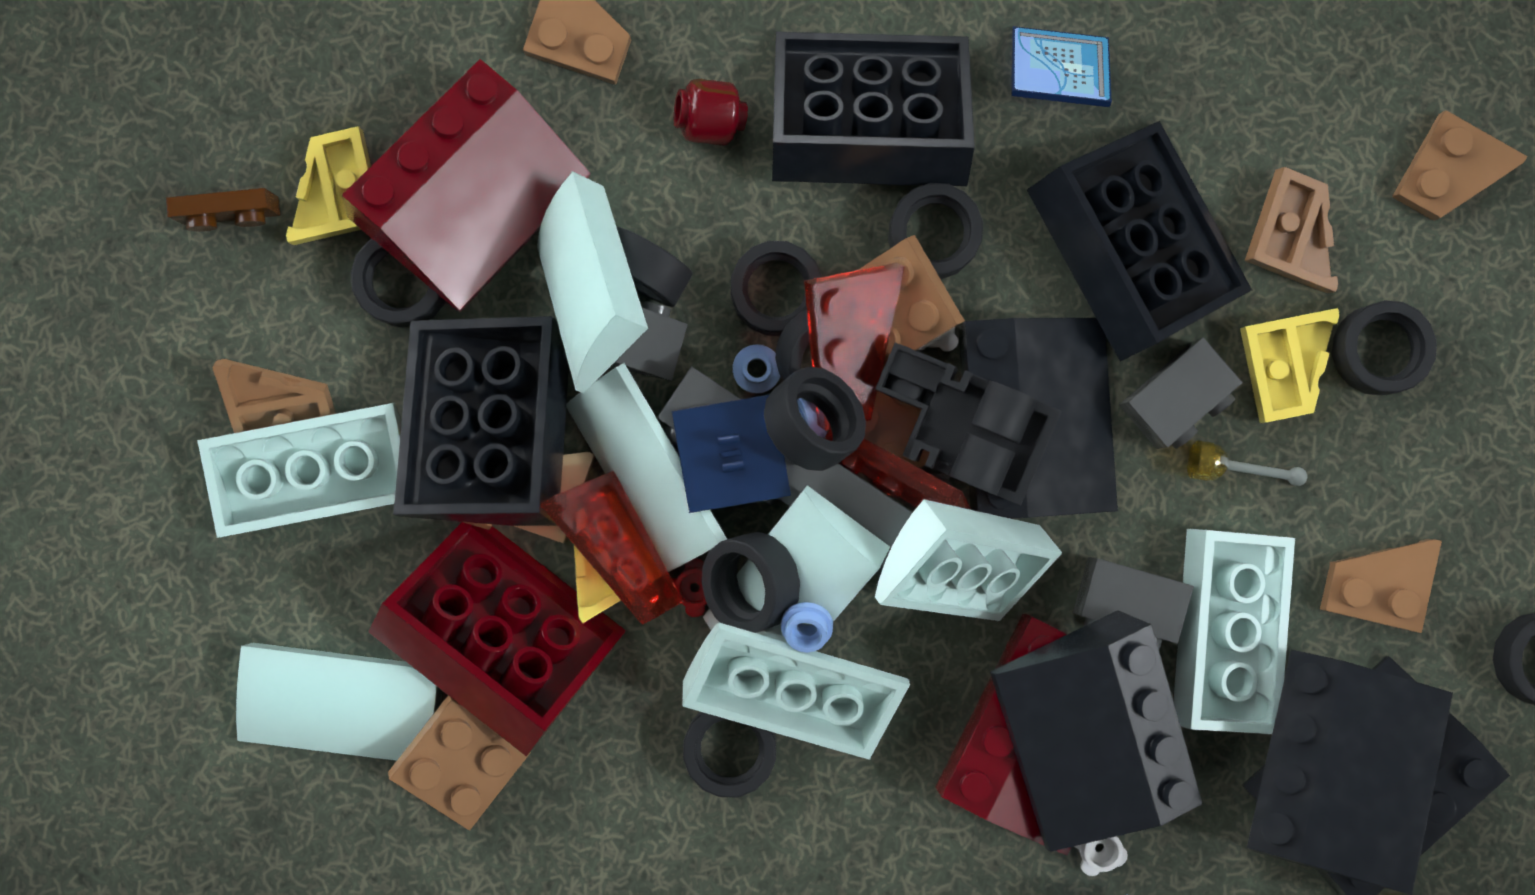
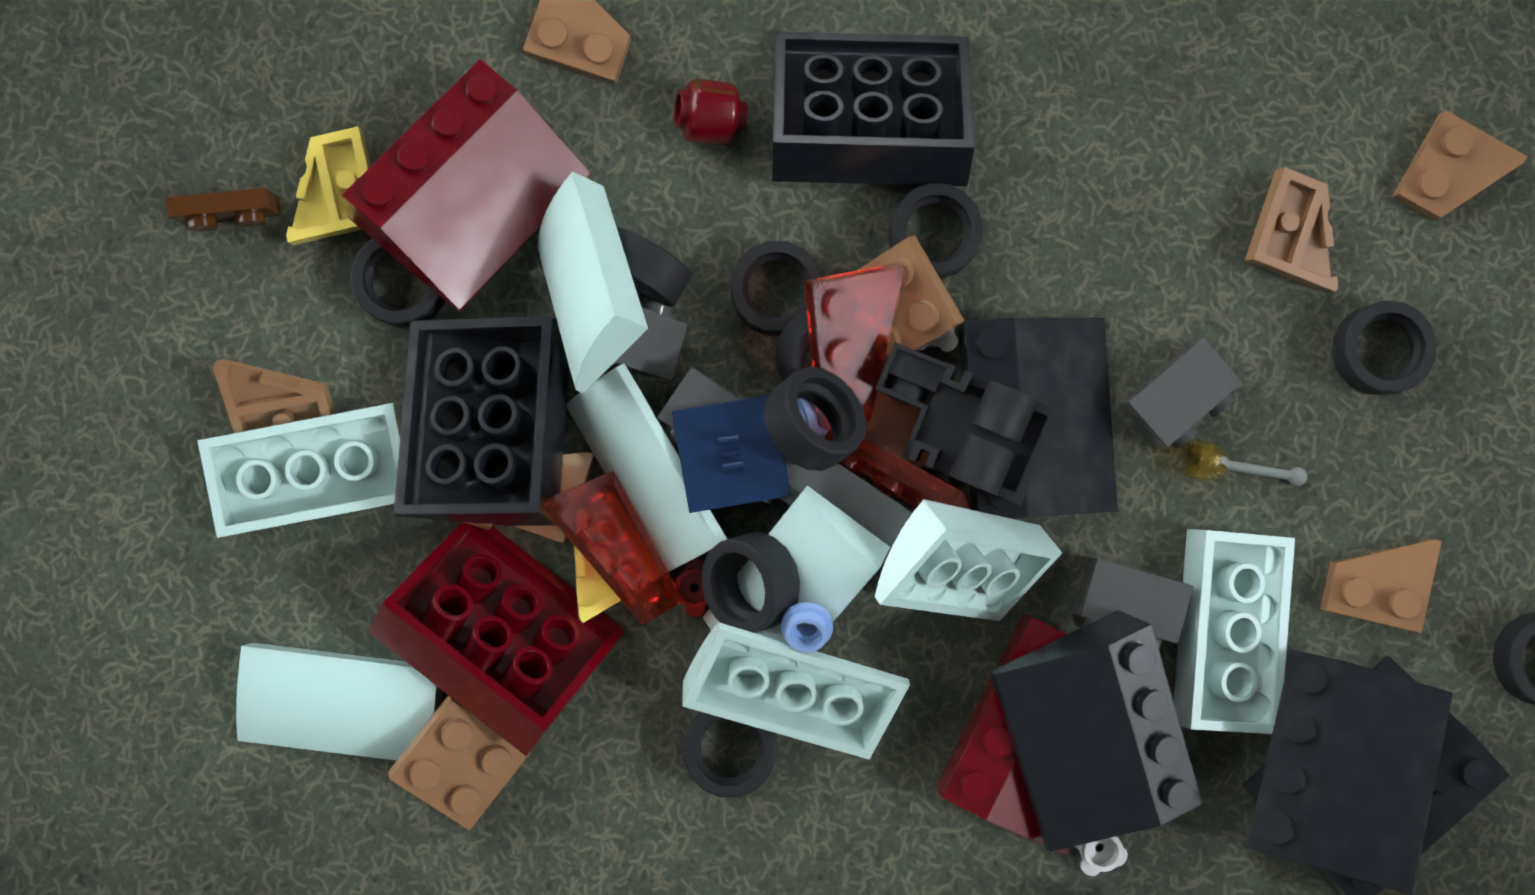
(750, 383): light blue plate -> none
(1060, 67): piece -> none
(1138, 239): black slope -> none
(1287, 361): light yellow wing -> none

